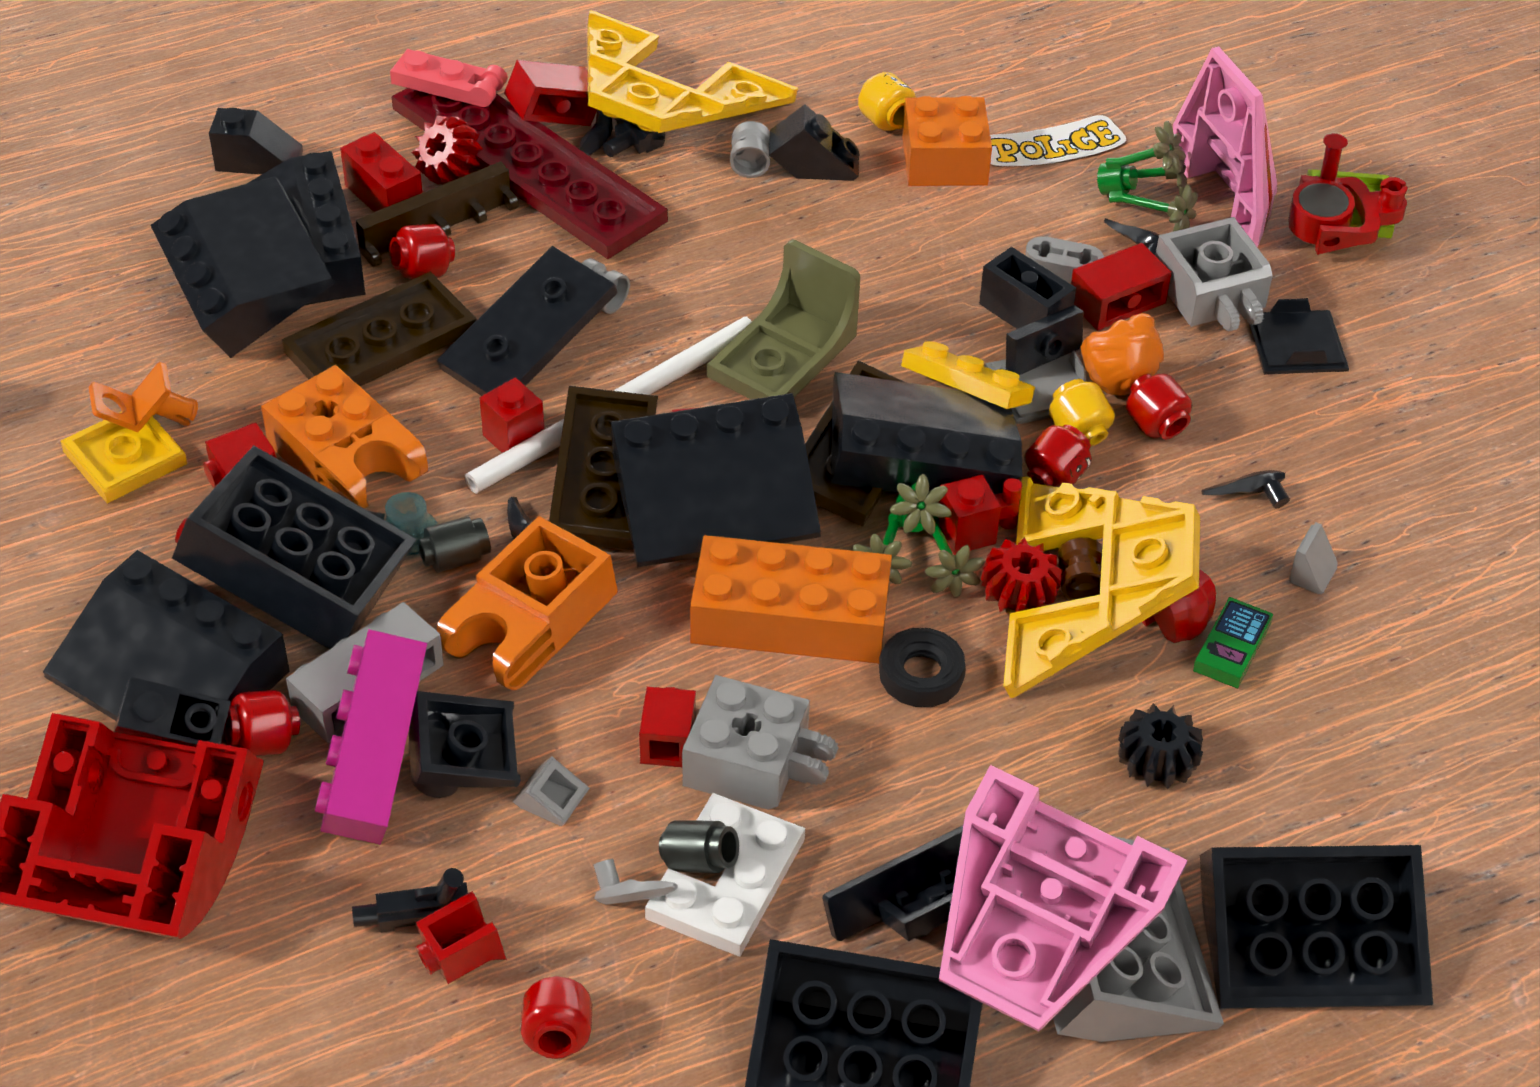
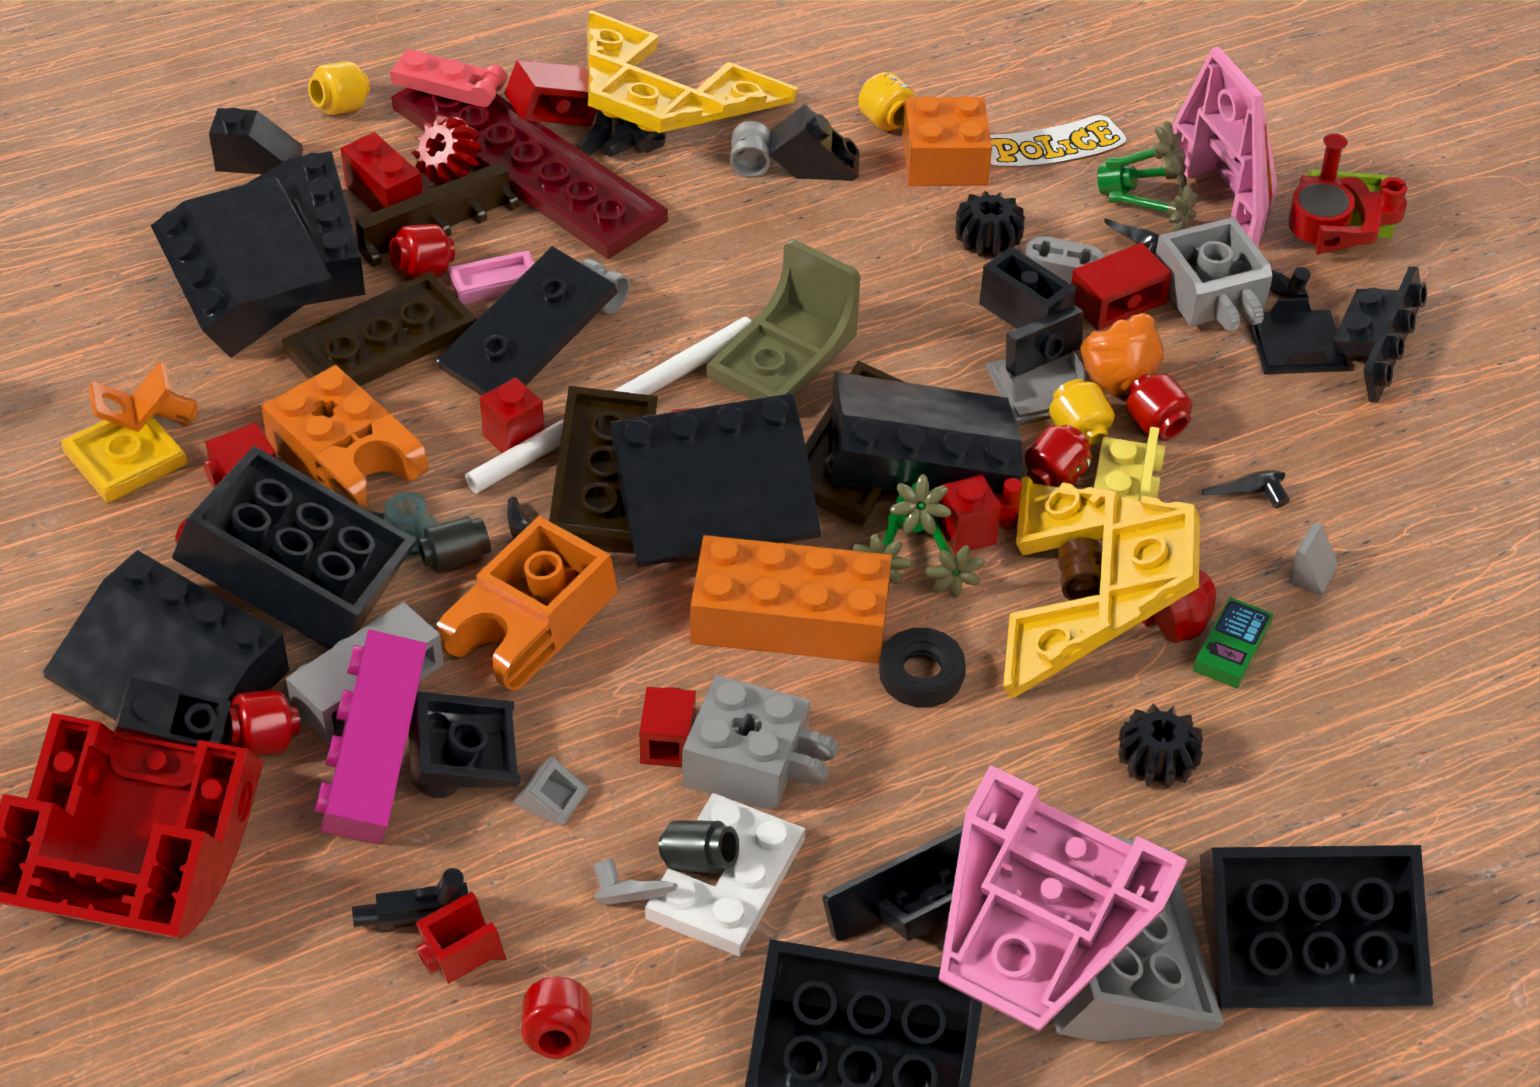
(338, 88): none -> yellow head
(488, 277): none -> bright pink tile
(968, 375): yellow plate -> none
(989, 223): none -> black gear
(1021, 576): red gear -> none
(1129, 466): none -> light yellow bracket
(1291, 287): none -> black bar
(1378, 328): none -> black bracket

